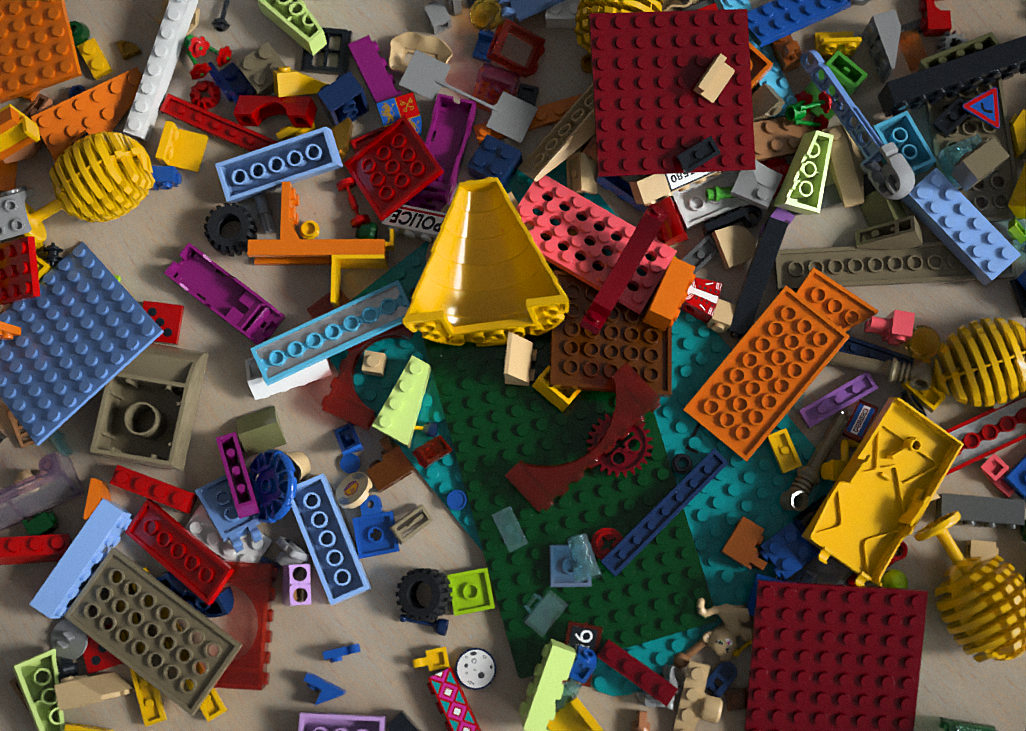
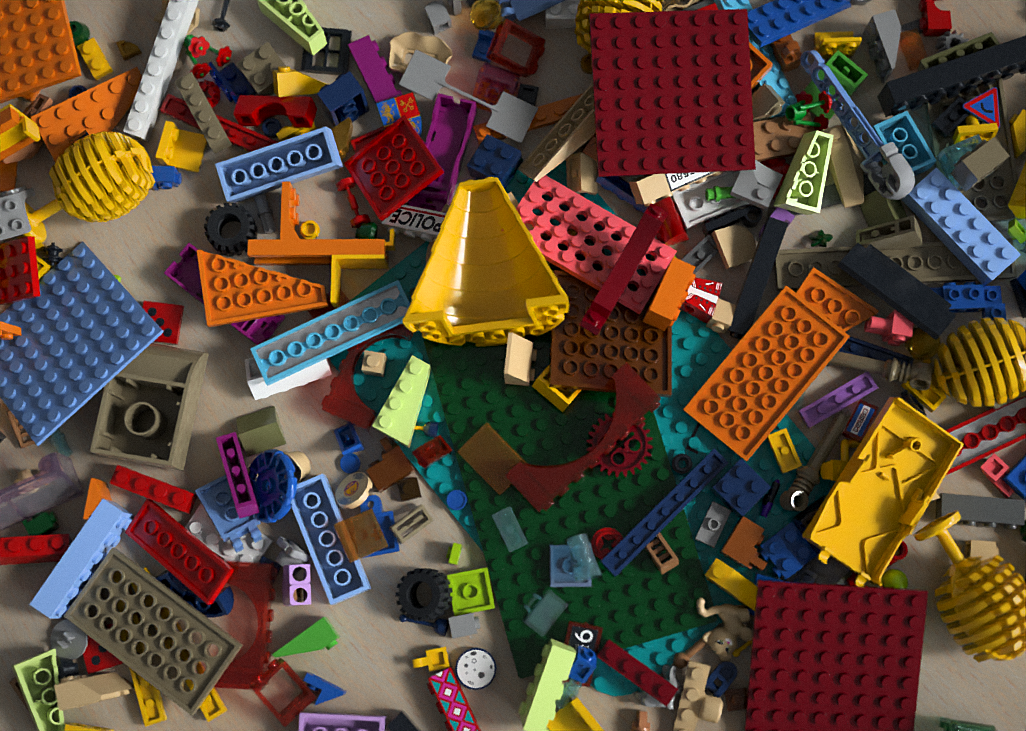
(203, 113): none -> dark tan brick
(247, 292): none -> orange wing
(271, 127): none -> dark blue tile
(296, 706): none -> clear red window
(315, 638): none -> bright green slope
(336, 654): blue plate -> none
(360, 535): none -> clear orange tile
(409, 489): none -> dark brown plate
(453, 553): none -> lime plate
(464, 625): none -> light grey brick
(490, 457): none -> clear orange piece
(663, 568): none -> medium nougat slope
(698, 155): black plate -> none
(712, 524): none -> light grey plate
(714, 79): tan panel -> none
(732, 583): none -> yellow slope
(740, 488): none -> dark blue brick
(769, 498): none -> black piece
(820, 239): none -> dark green plant
(898, 289): none -> black slope
(973, 299): none -> blue bracket
(985, 131): none -> yellow tile

